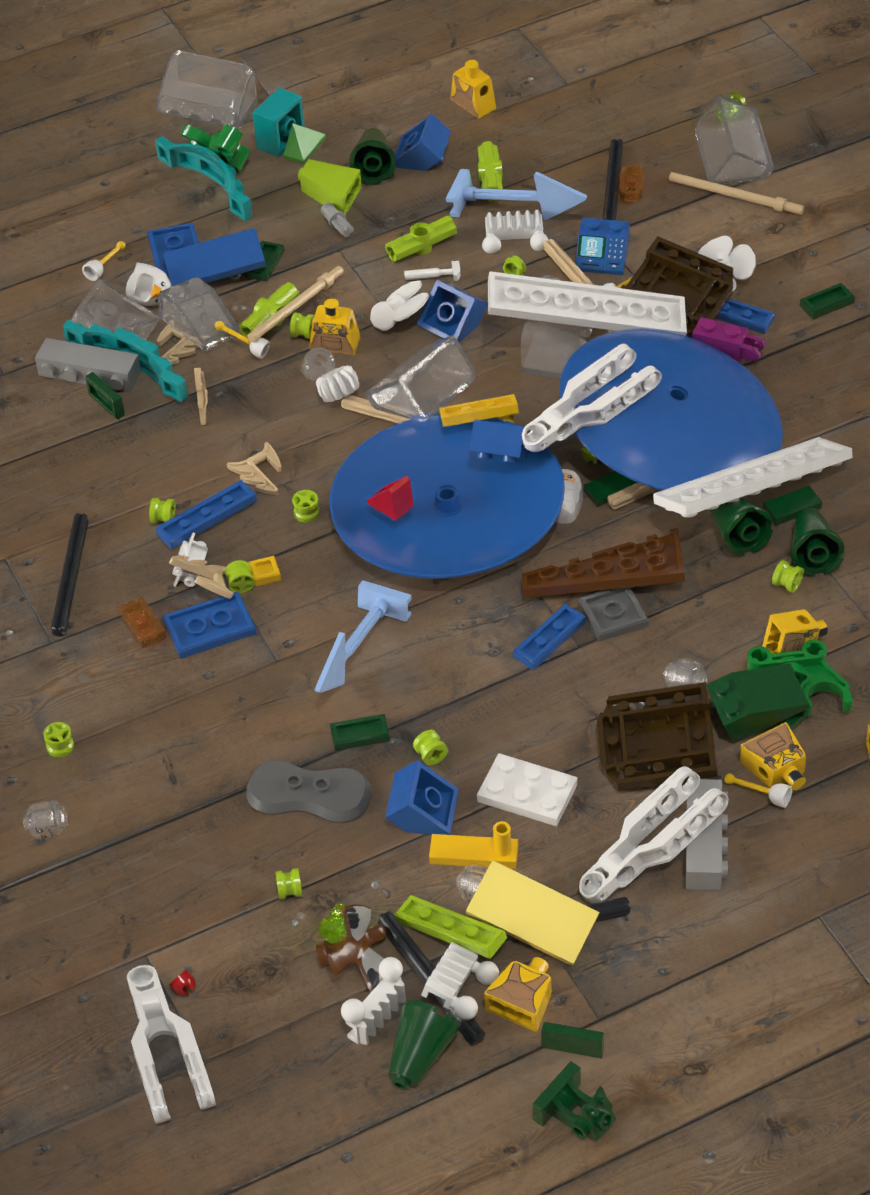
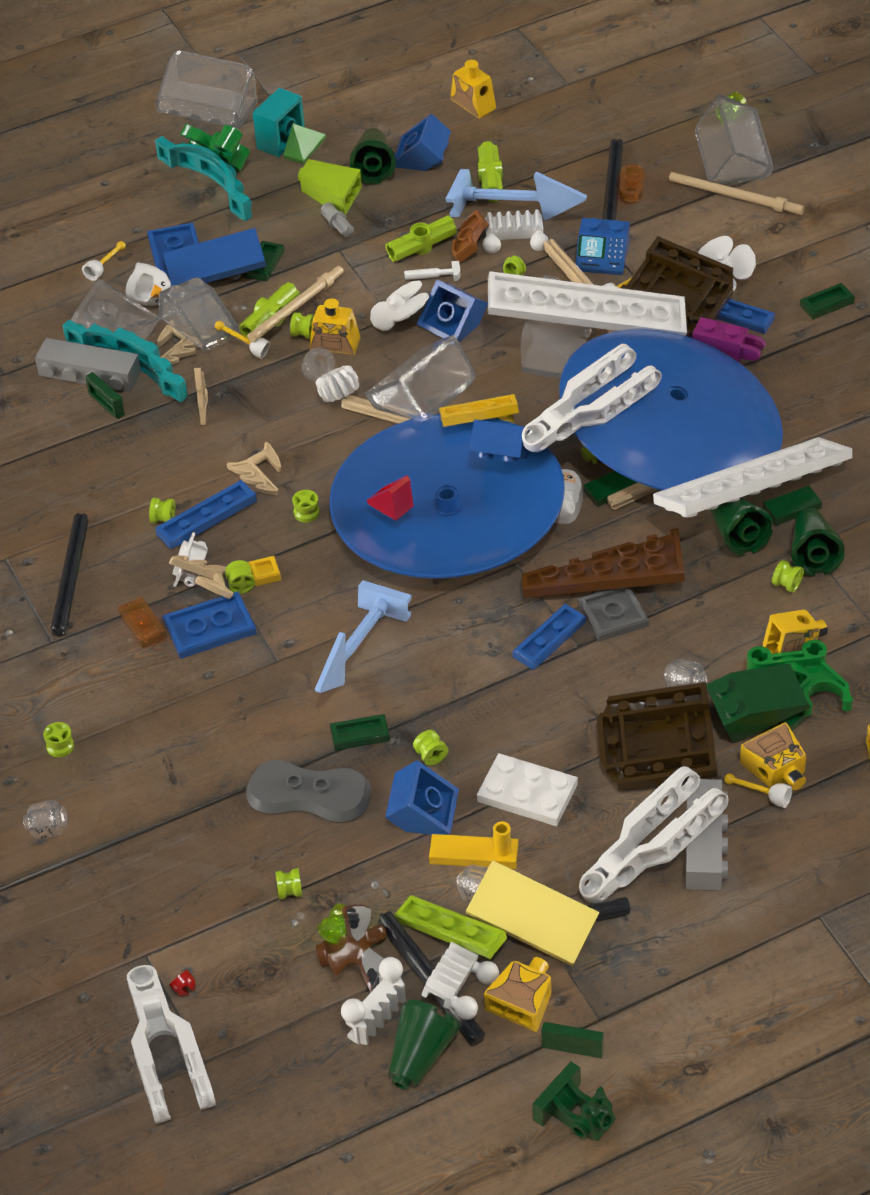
(468, 236): none -> dark orange tile

